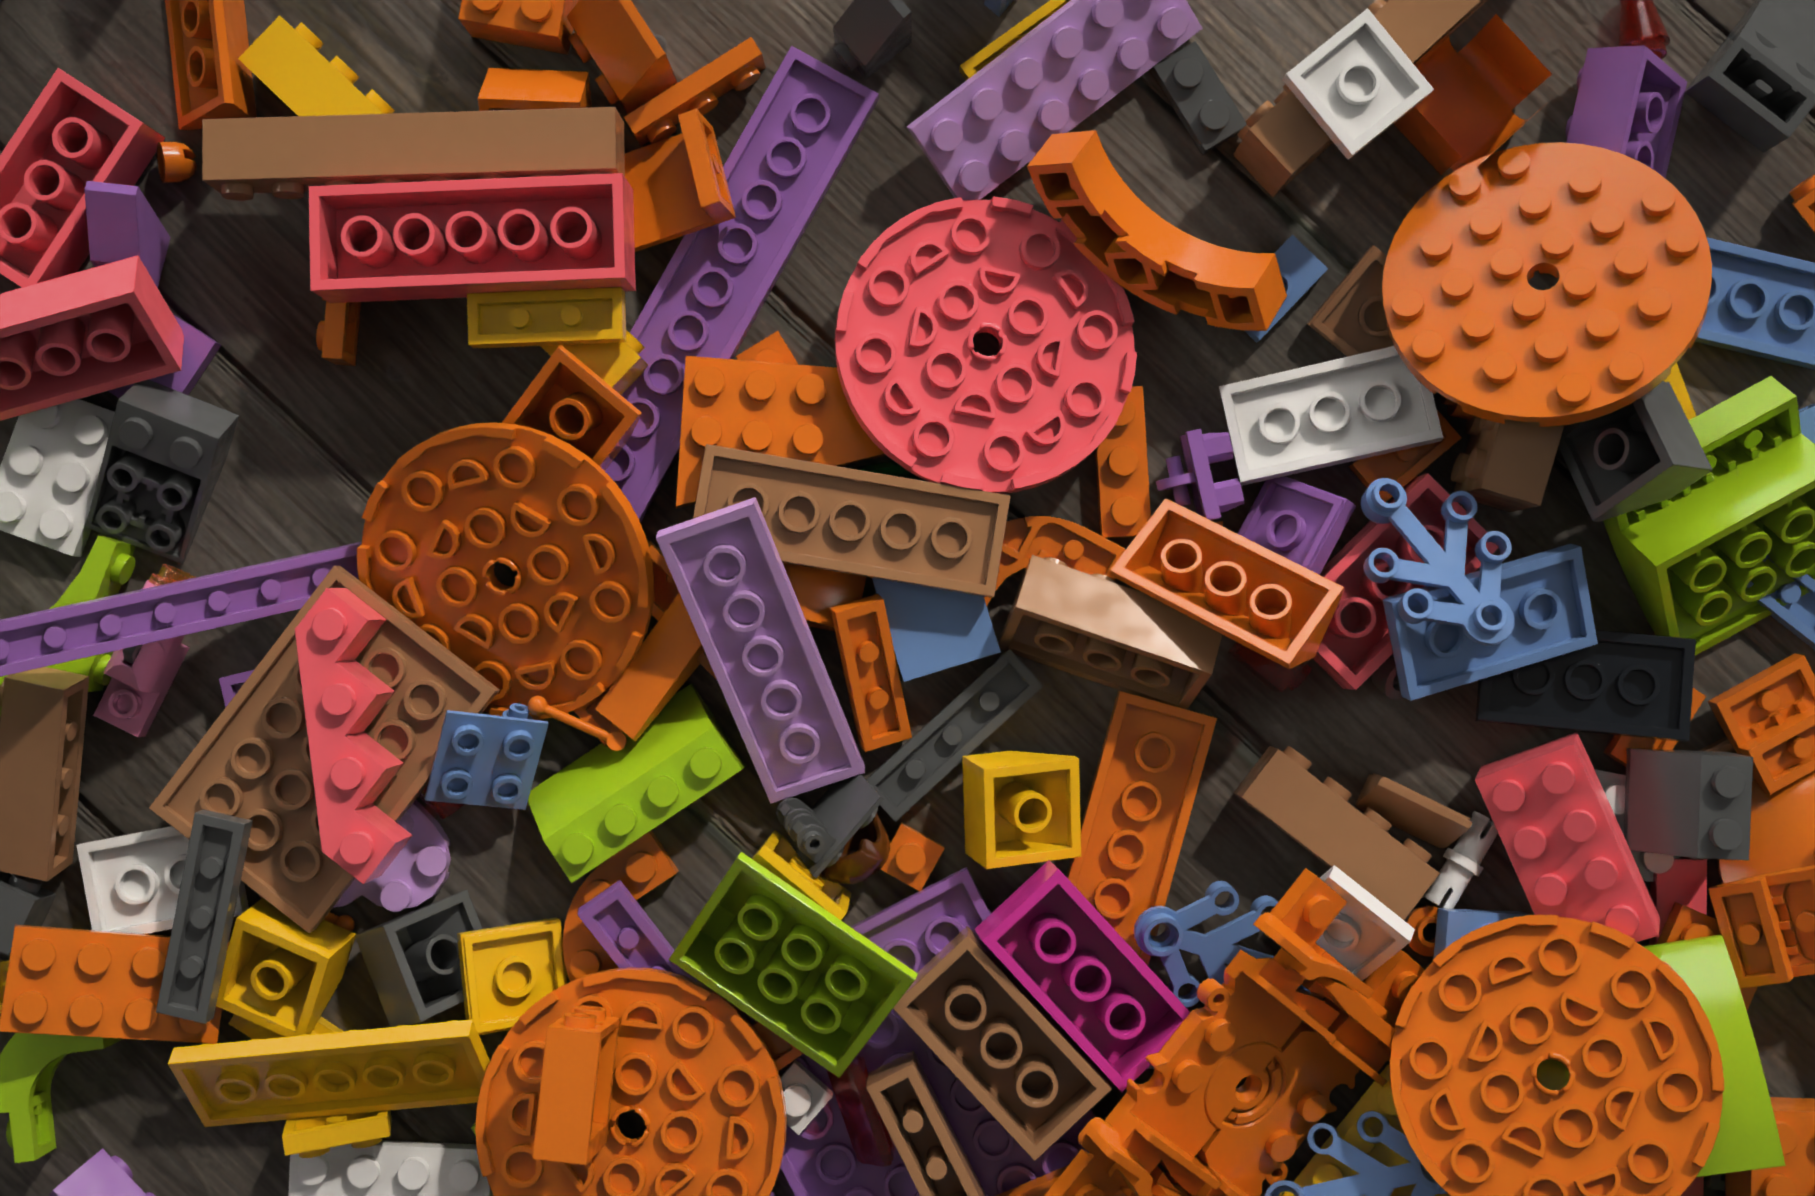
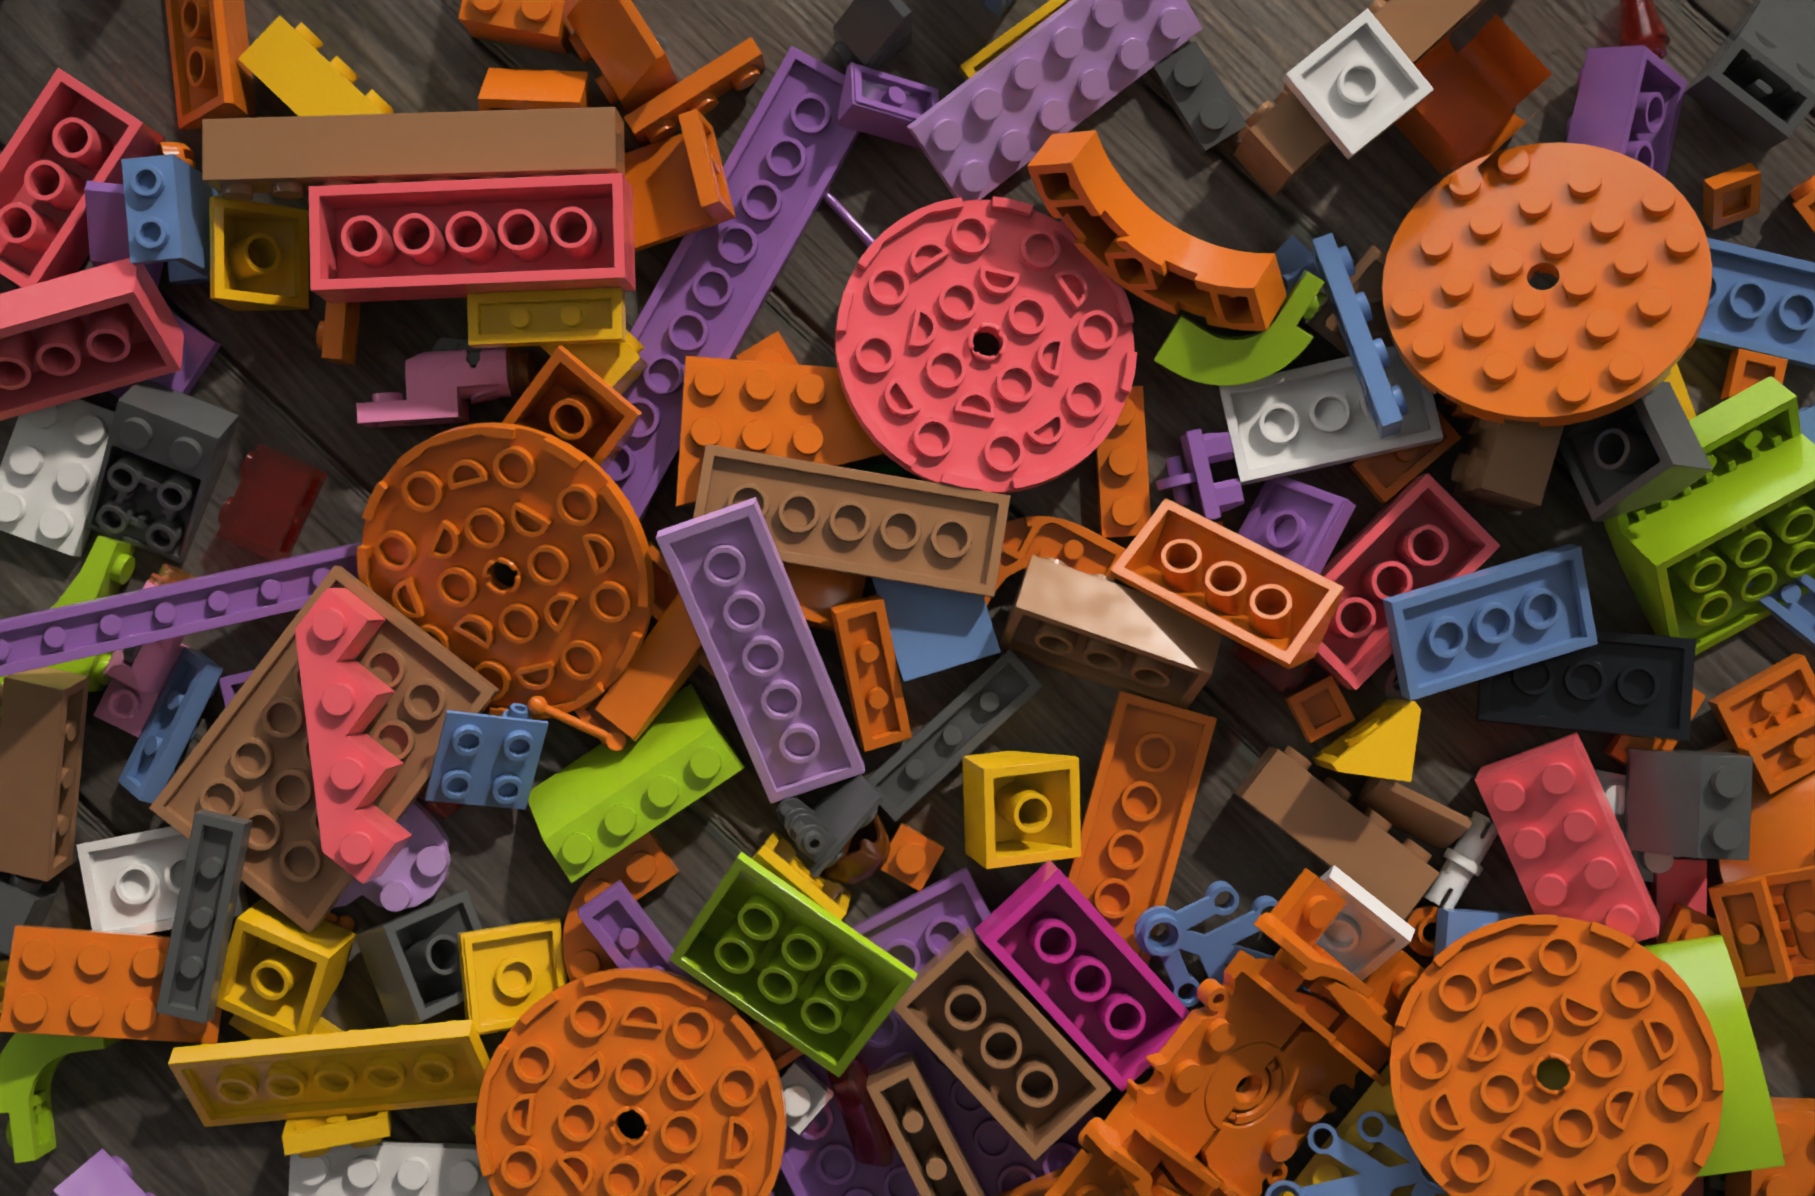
(168, 216): none -> medium blue panel
(170, 725): none -> medium blue plate
(258, 256): none -> yellow slope
(270, 502): none -> clear red brick
(445, 380): none -> bright pink plate
(576, 1086): orange window -> none
(848, 219): none -> medium lavender hinge
(883, 103): none -> medium lavender slope
(1242, 359): none -> lime arch
(1319, 708): none -> orange plate
(1367, 355): none -> medium blue plate
(1377, 744): none -> yellow slope
(1441, 567): medium blue plant -> none
(1731, 196): none -> orange plate
(1749, 368): none -> orange plate

